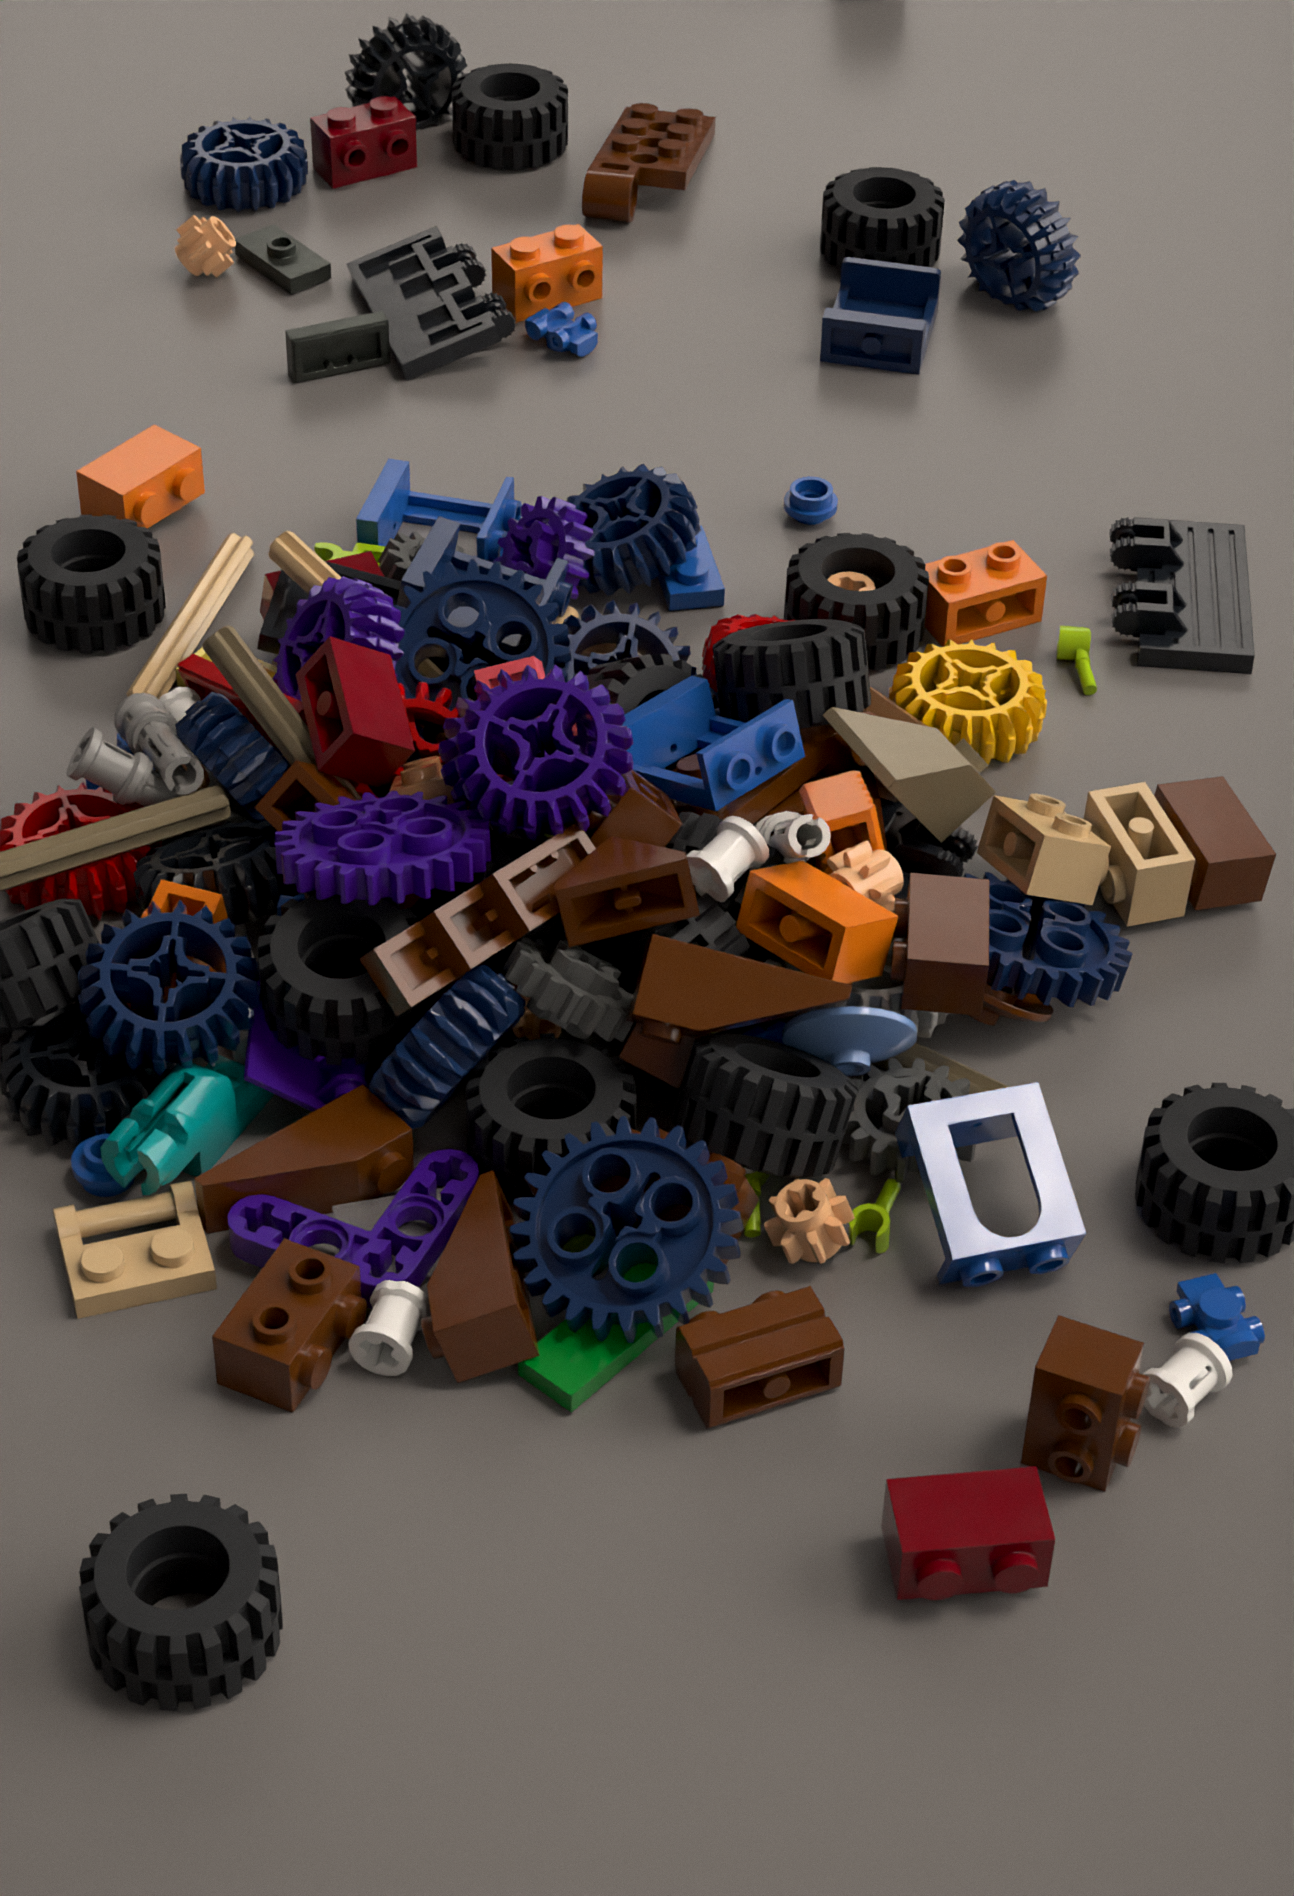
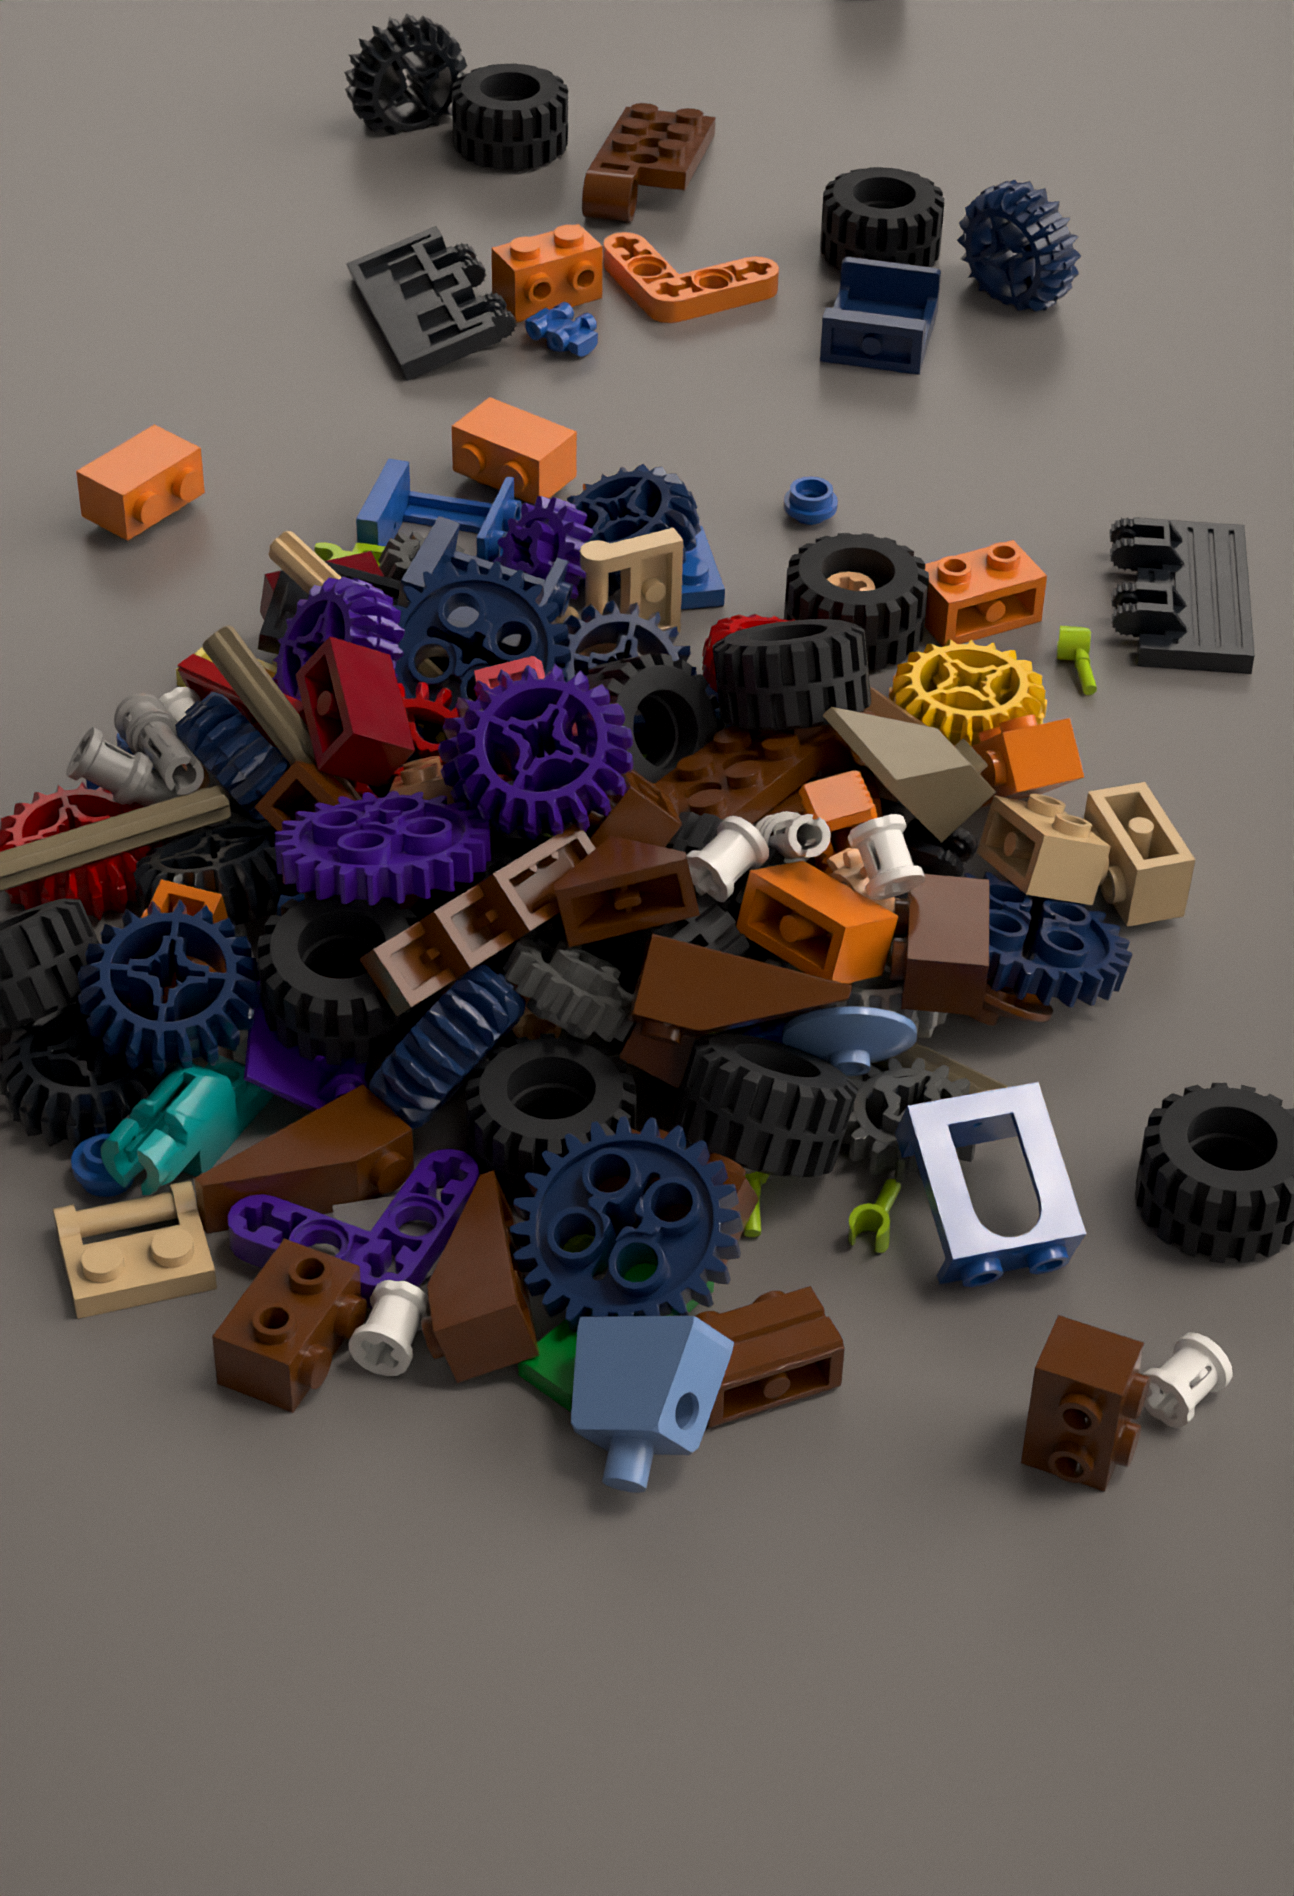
(91, 583): black tyre -> none
(191, 1649): black tyre -> none
(194, 616): tan axle -> none
(205, 246): light nougat gear -> none
(244, 164): dark blue gear -> none
(283, 259): pearl dark grey plate -> none
(337, 346): pearl dark grey plate -> none
(363, 141): dark red brick -> none
(510, 442): none -> orange brick
(645, 1389): none -> medium blue torso
(648, 574): none -> tan plate
(689, 295): none -> orange beam
(733, 752): blue panel -> none
(809, 1220): light nougat gear -> none
(885, 857): none -> white bush
(967, 1533): dark red brick -> none
(1029, 757): none -> orange brick
(1217, 1315): blue piece -> none
(1227, 845): reddish brown brick -> none

